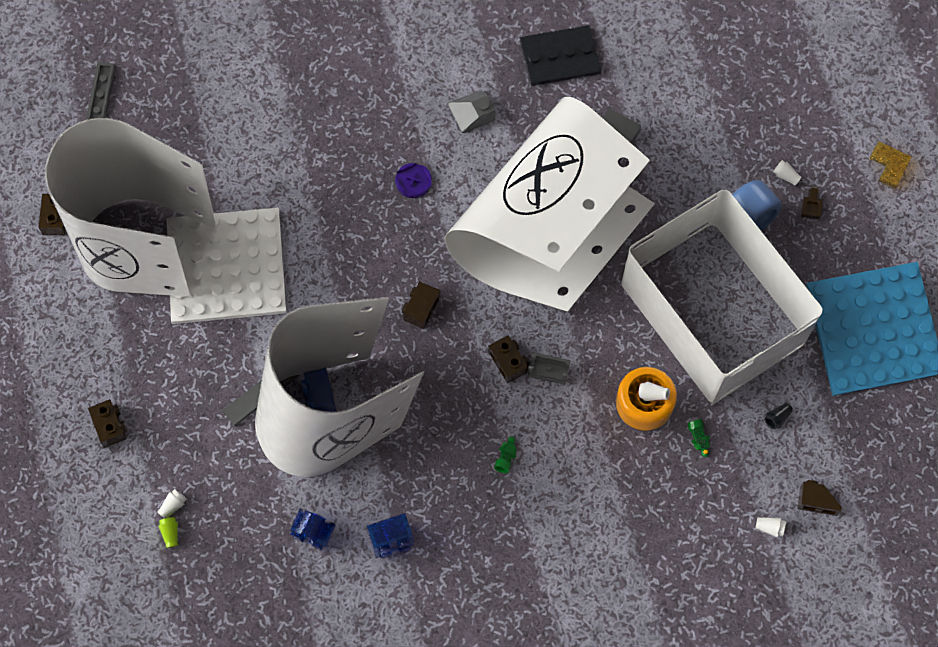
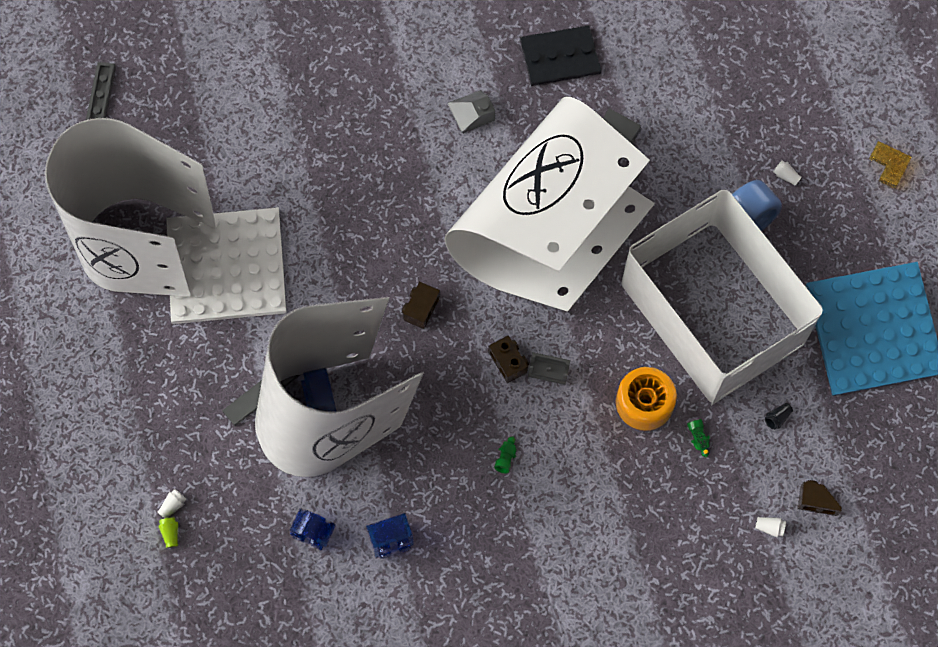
(50, 220): dark brown brick -> none
(107, 423): dark brown brick -> none
(413, 180): dark purple tile -> none
(650, 391): white cone -> none
(811, 205): dark brown plate -> none

